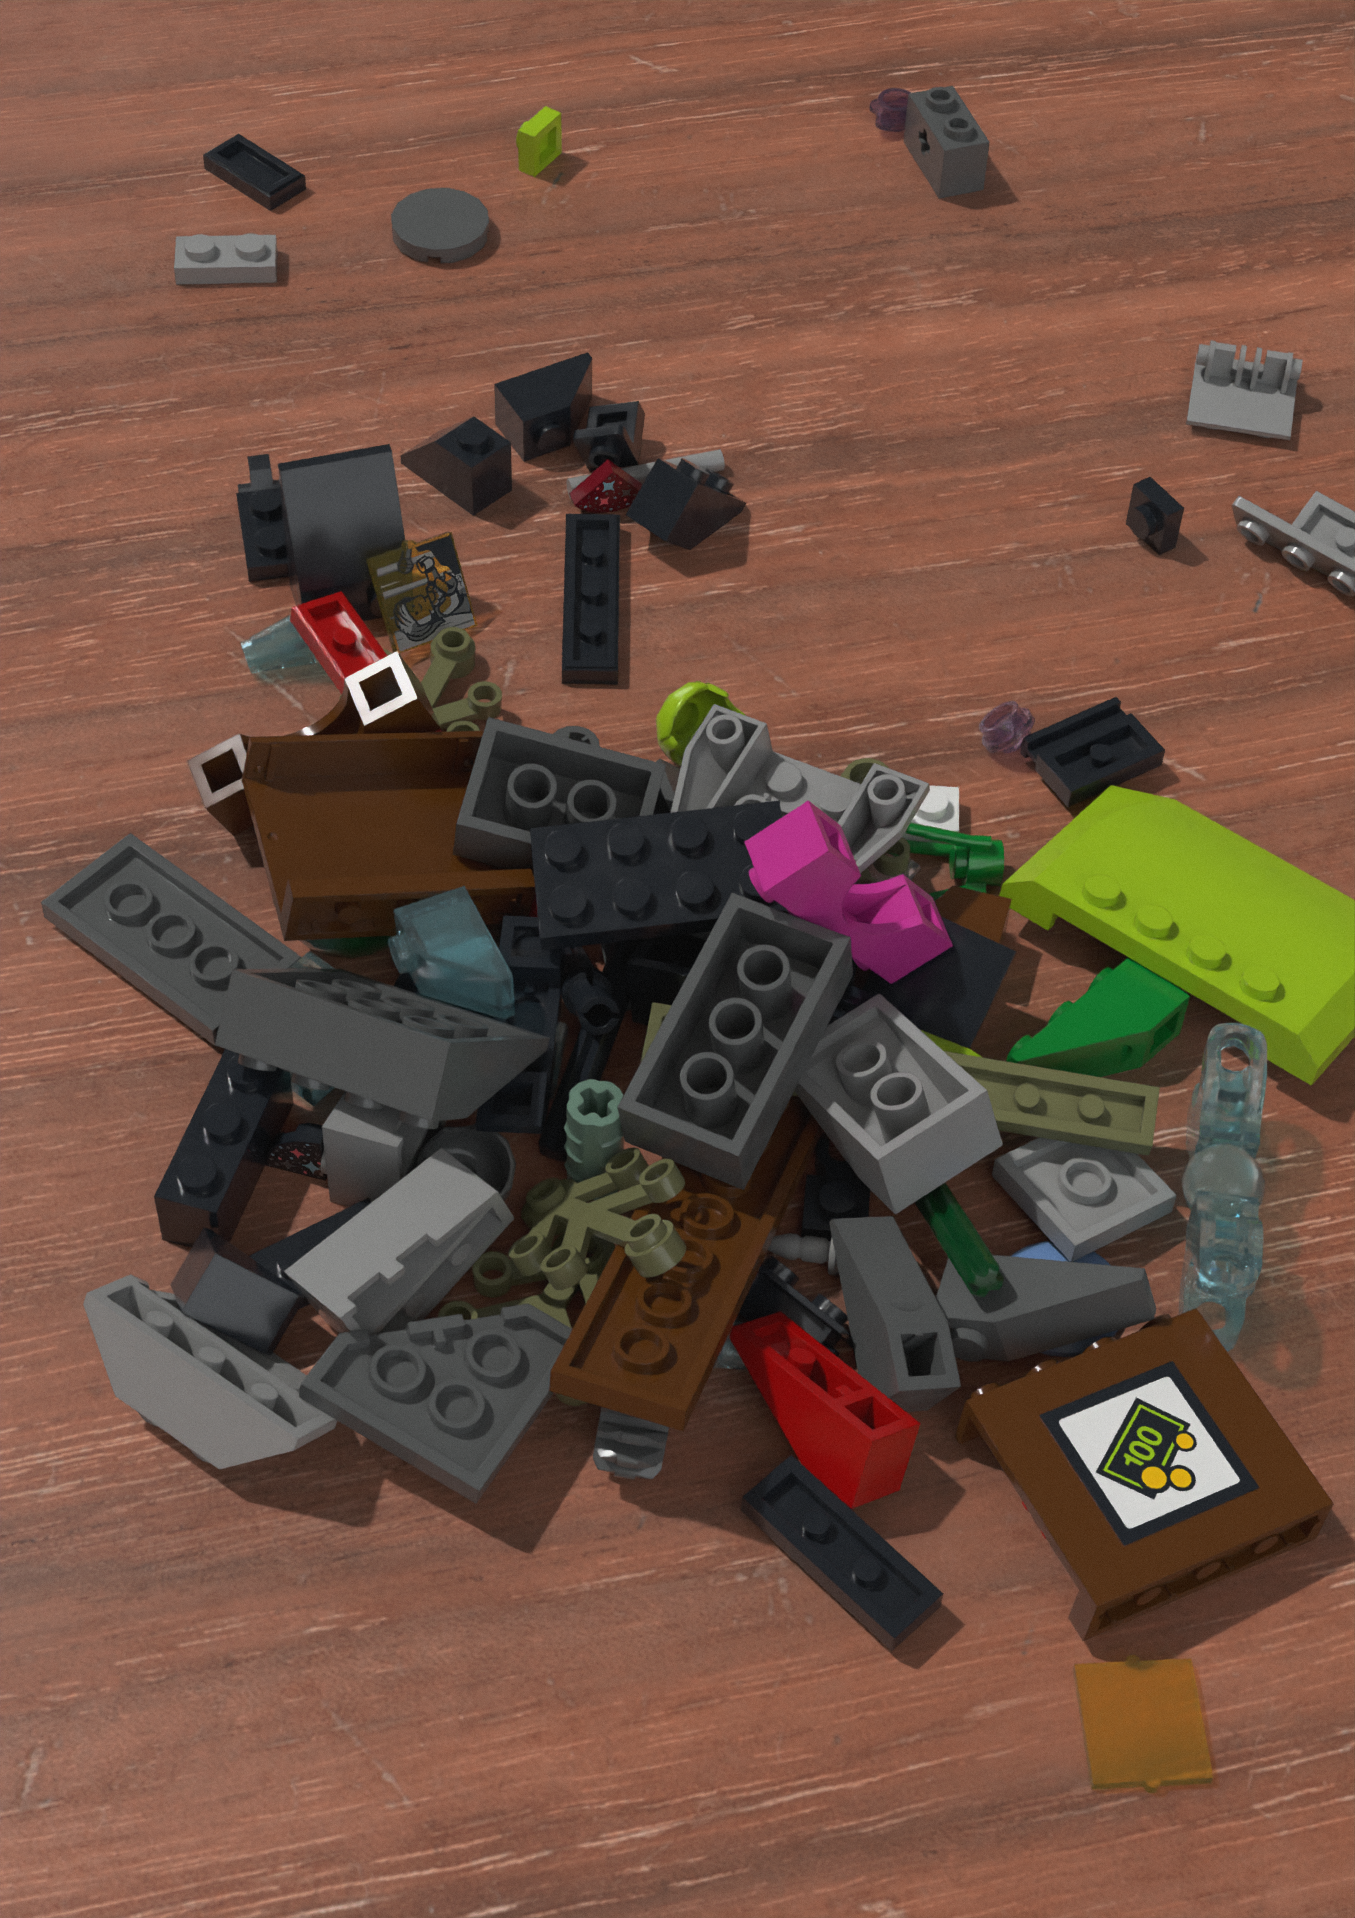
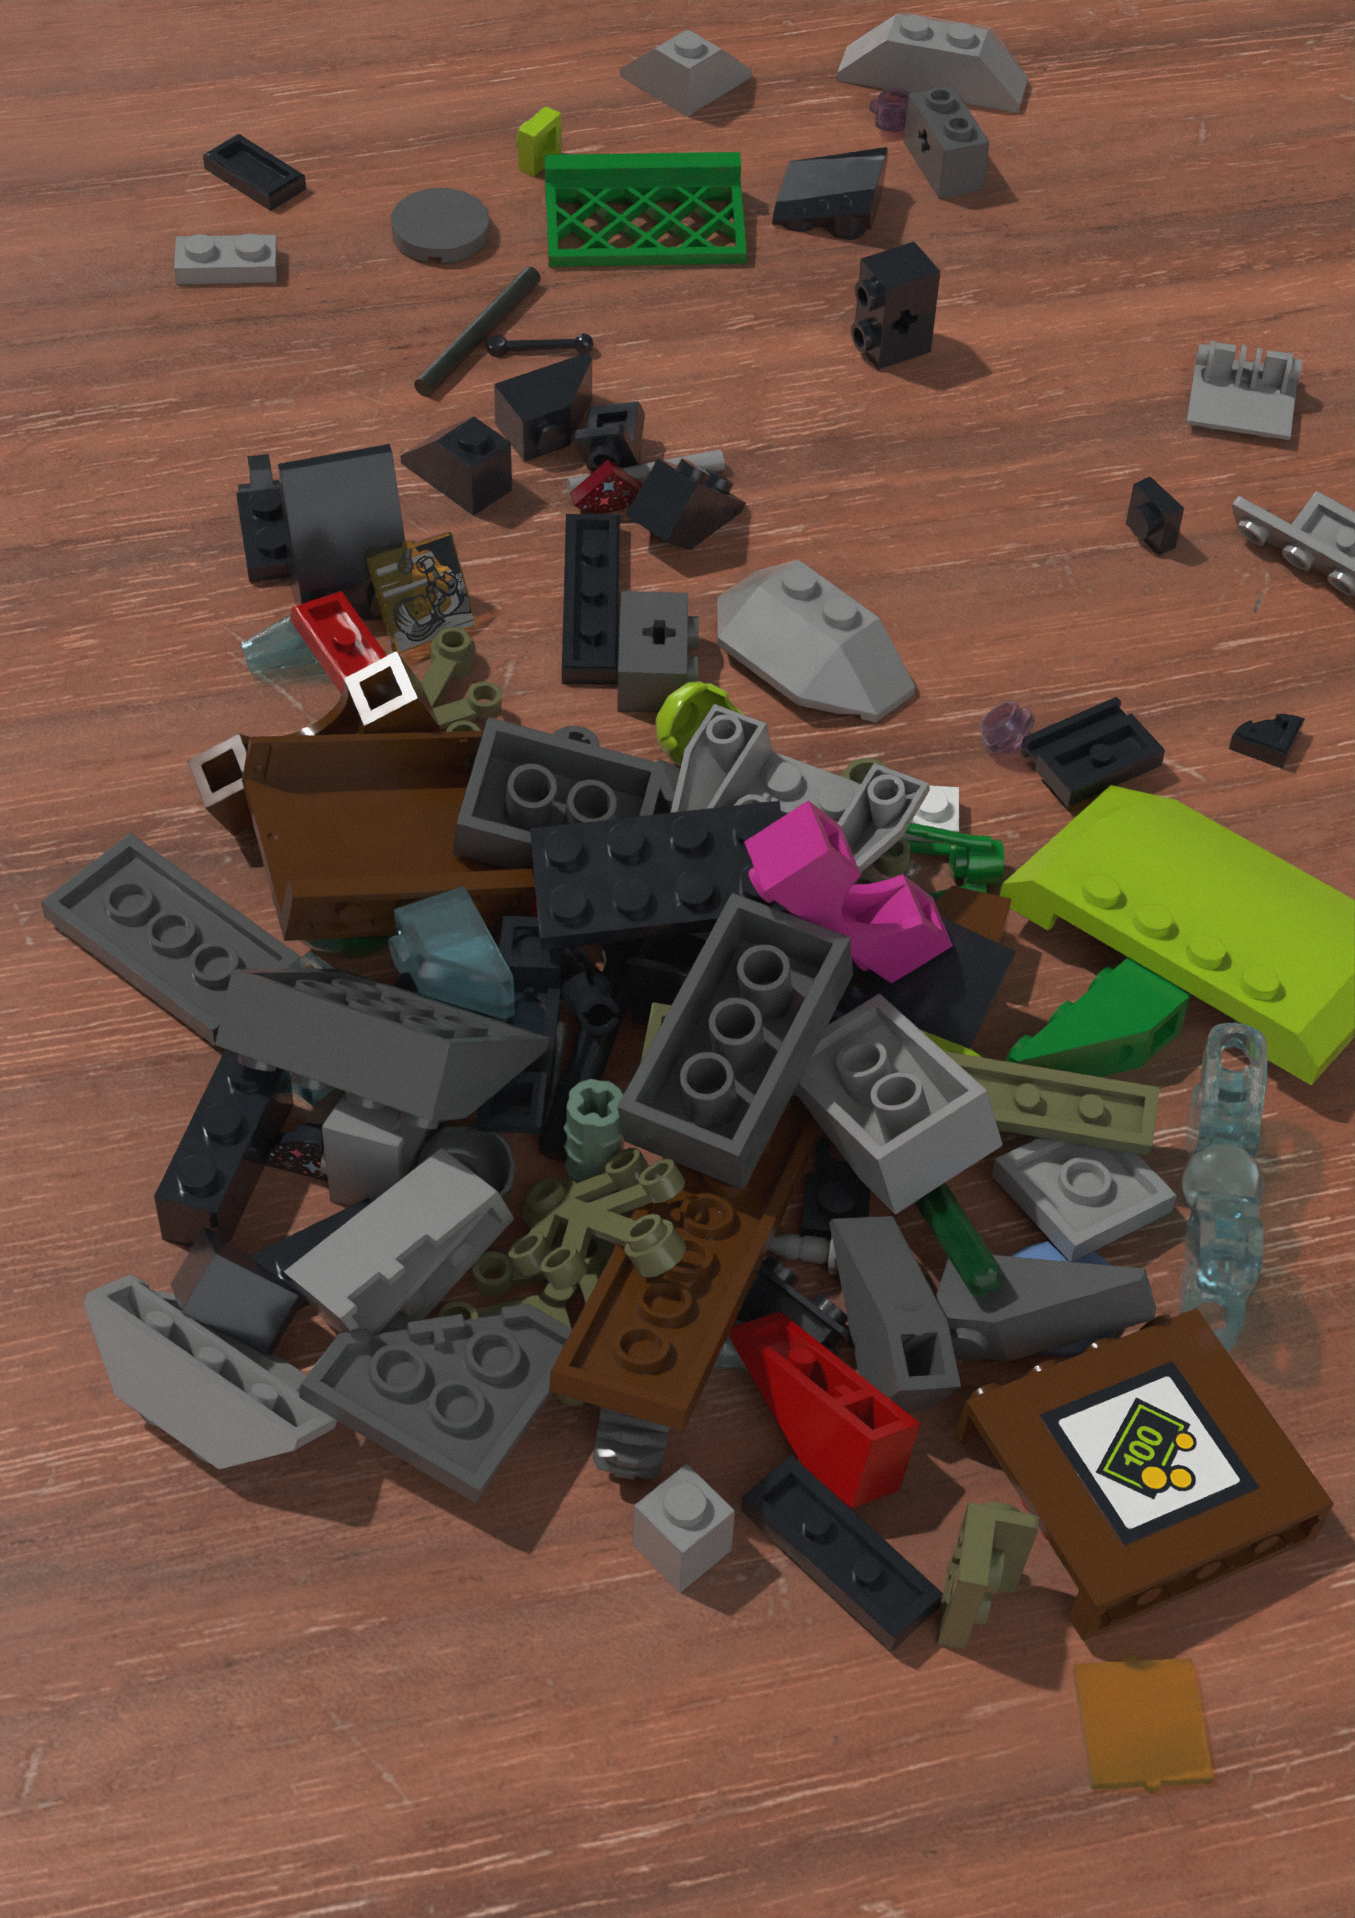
(477, 332): none -> pearl dark grey bar
(499, 345): none -> black hinge
(643, 181): none -> green fence
(654, 649): none -> dark grey brick
(683, 1527): none -> light grey brick
(686, 72): none -> light grey slope
(812, 642): none -> light grey wedge
(832, 193): none -> black slope
(895, 305): none -> black brick
(936, 52): none -> light grey wedge
(985, 1559): none -> olive bracket
(1268, 739): none -> black tile

